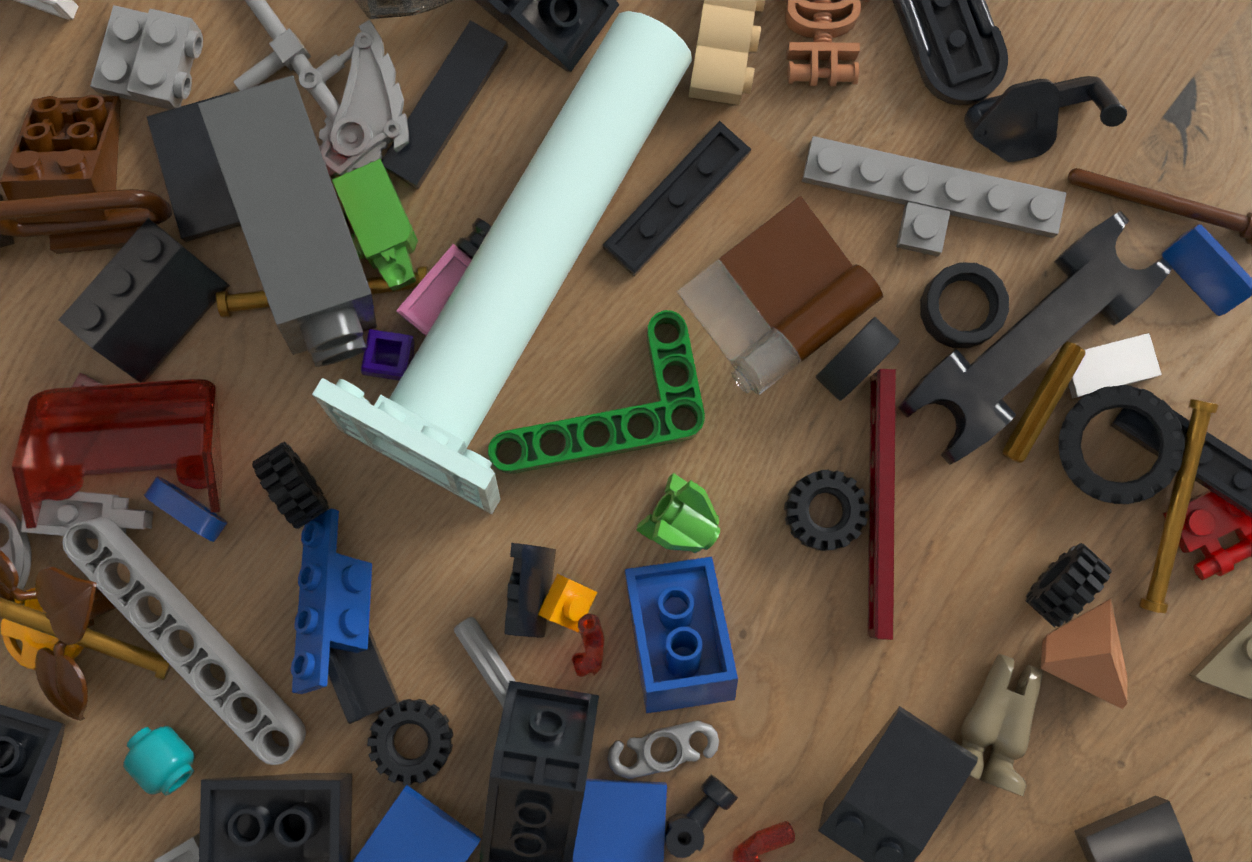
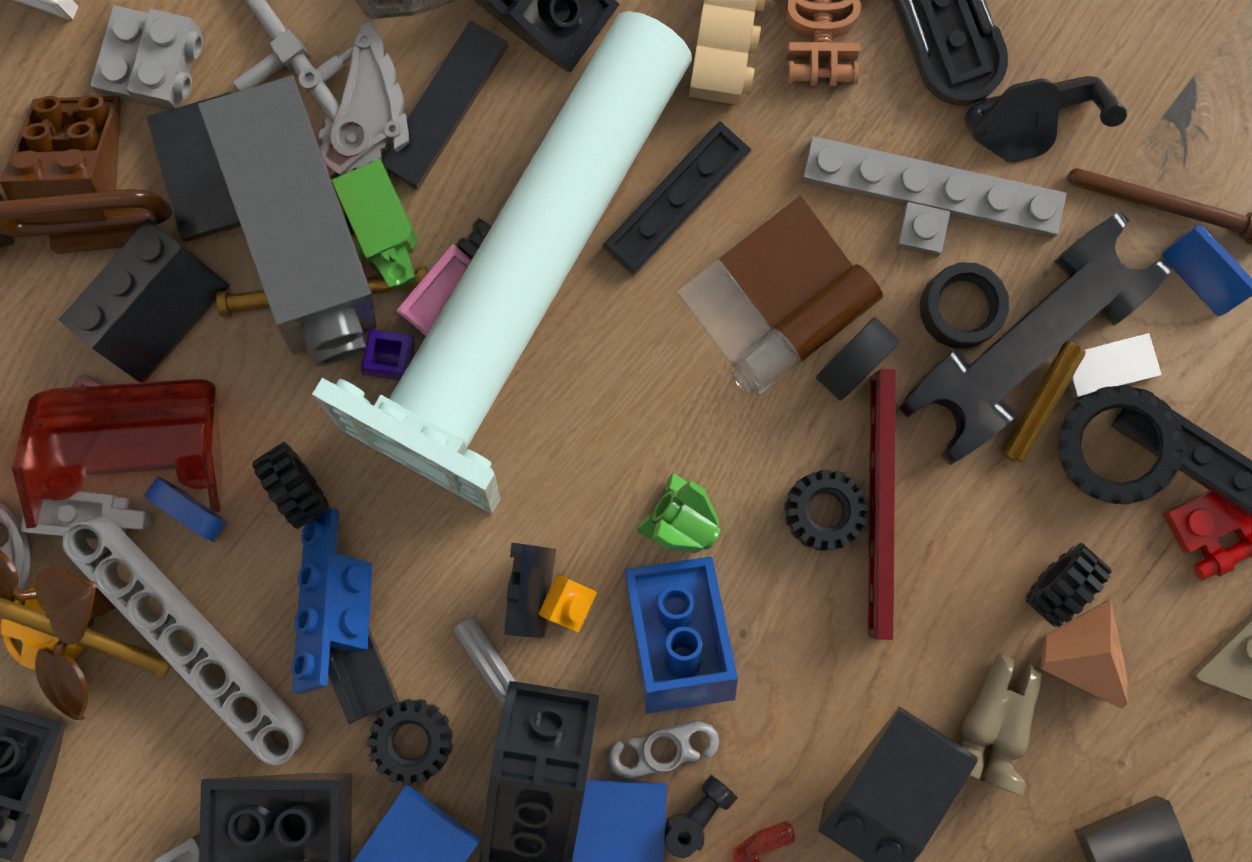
(158, 760): teal head -> none
(593, 642): clear red arm -> none
(616, 421): green beam -> none
(1178, 506): pearl gold bar -> none

